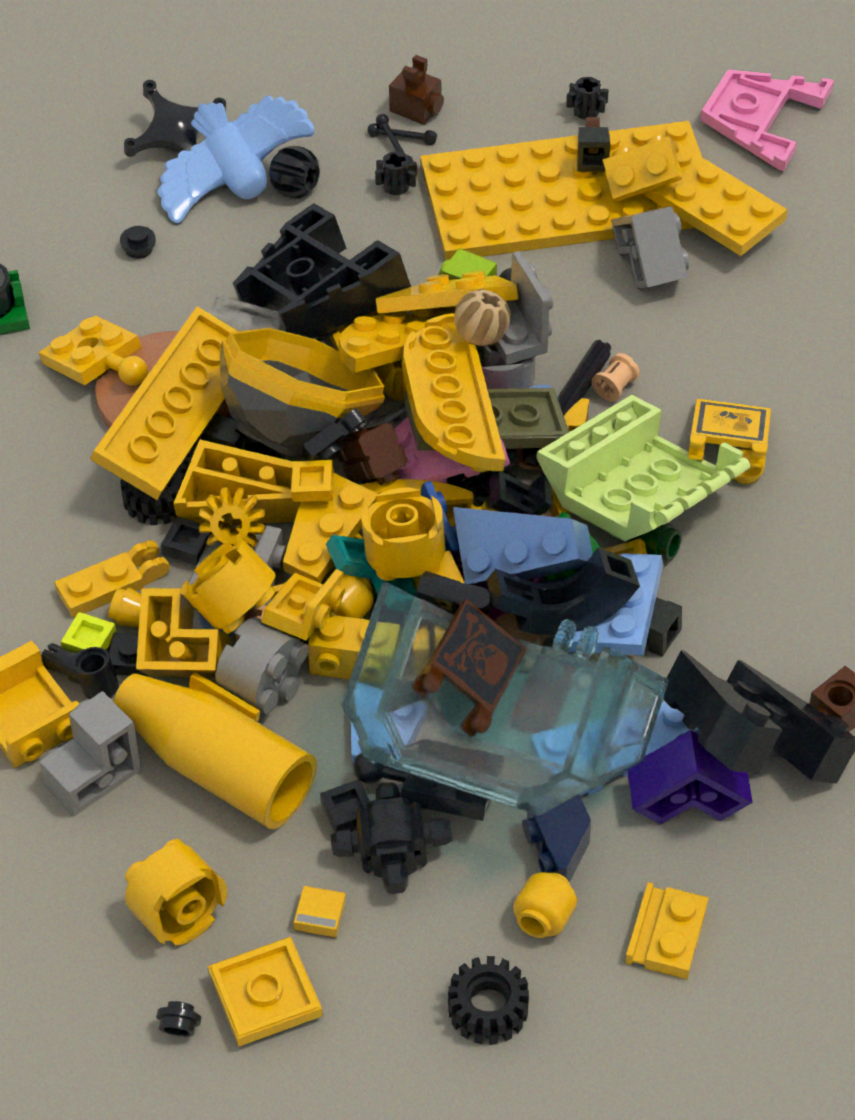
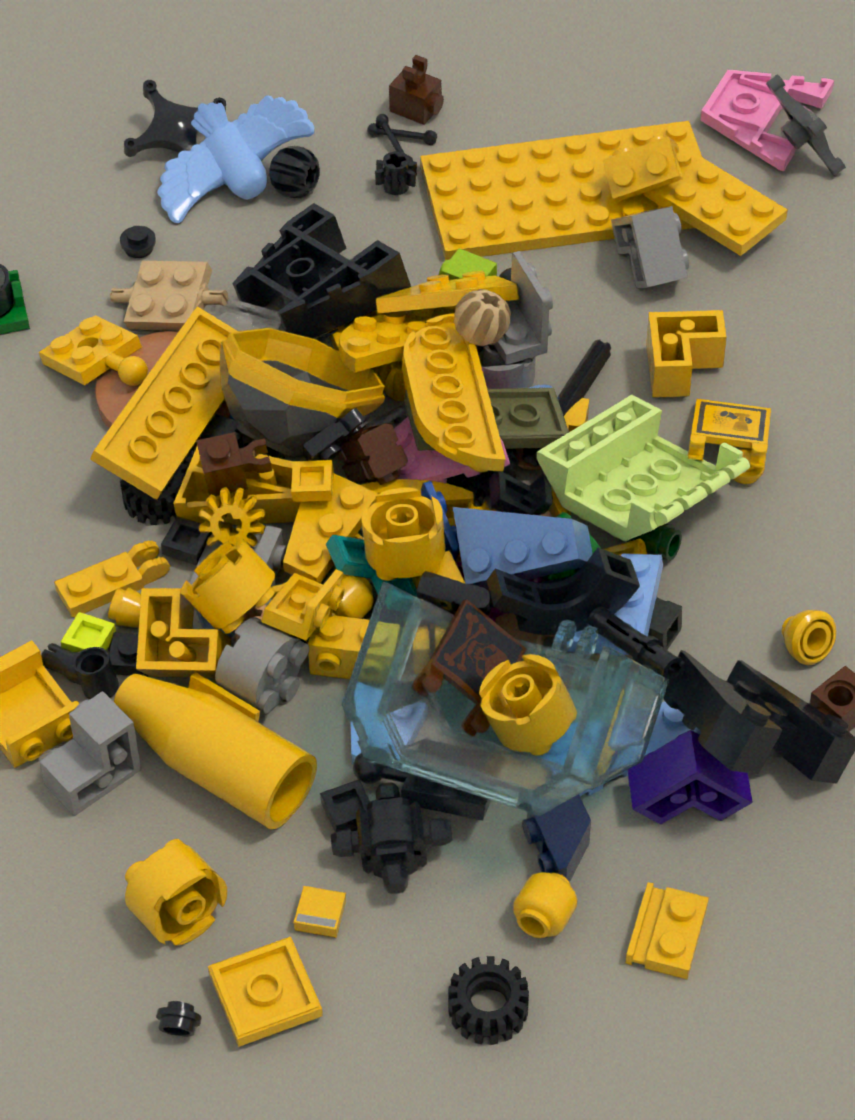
(167, 294): none -> tan plate
(226, 463): none -> reddish brown brick
(527, 704): none -> yellow brick
(587, 97): black gear -> none
(592, 146): pearl dark grey piece -> none
(615, 378): light nougat bush -> none
(643, 649): none -> black pin
(682, 343): none -> yellow brick
(804, 126): none -> dark grey piece
(809, 636): none -> yellow brick

